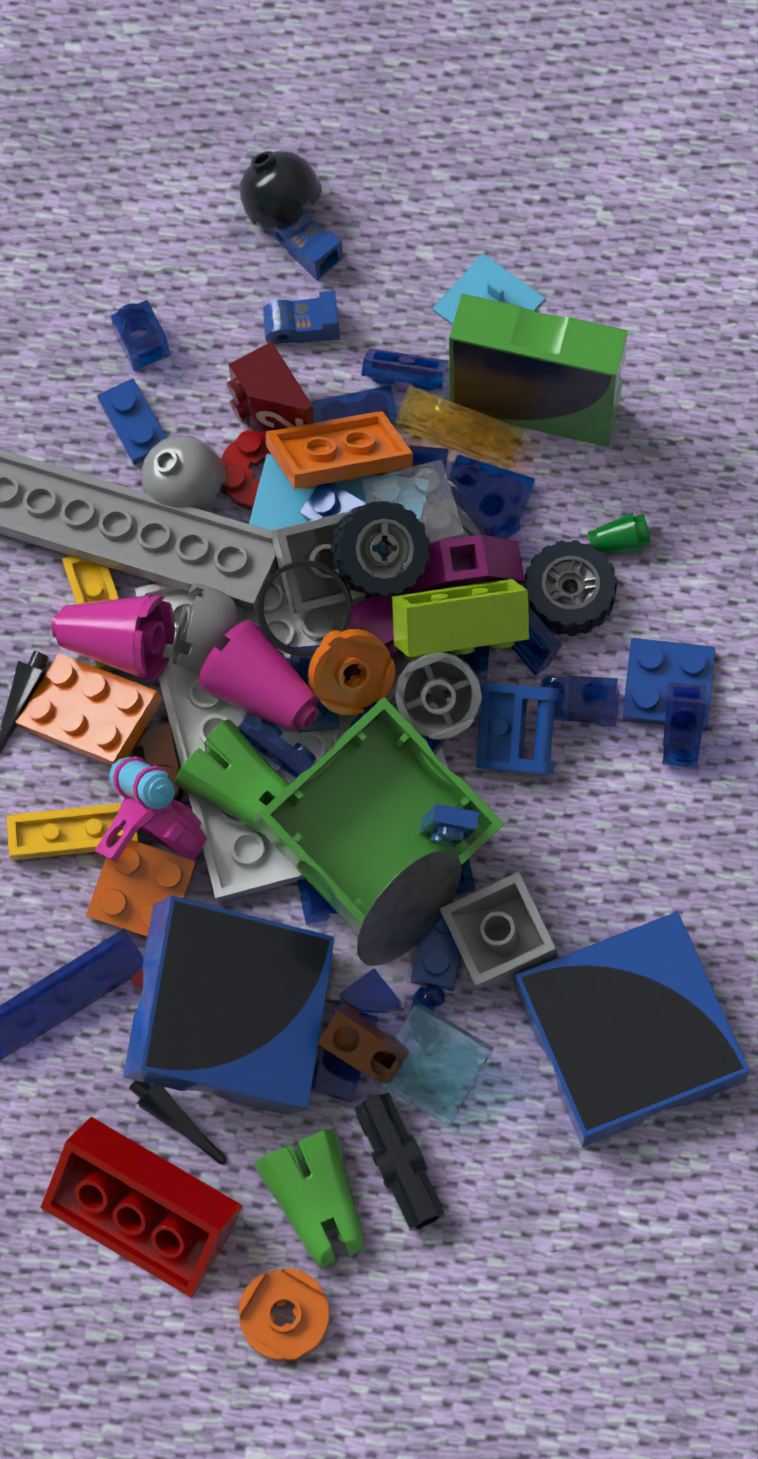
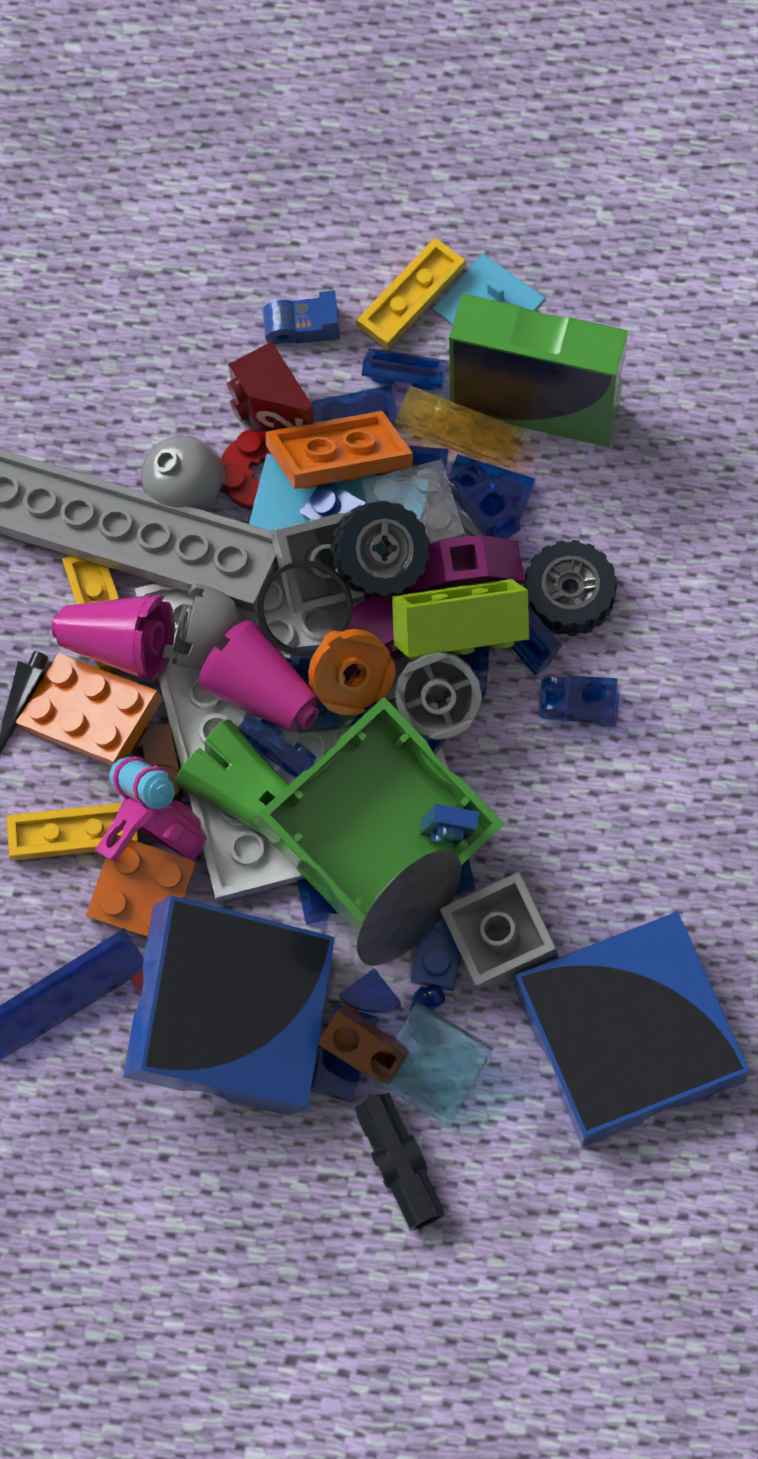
(131, 419): blue plate -> none
(140, 1205): red slope -> none
(143, 349): clear blue brick -> none
(162, 1106): black piece -> none
(277, 188): black cylinder -> none
(277, 1289): orange plate -> none
(309, 244): blue leg -> none
(315, 1194): bright green piece -> none
(411, 293): none -> yellow plate
(504, 728): blue plate -> none
(622, 535): green cone -> none
(653, 666): blue plate -> none
(683, 724): clear blue leg -> none

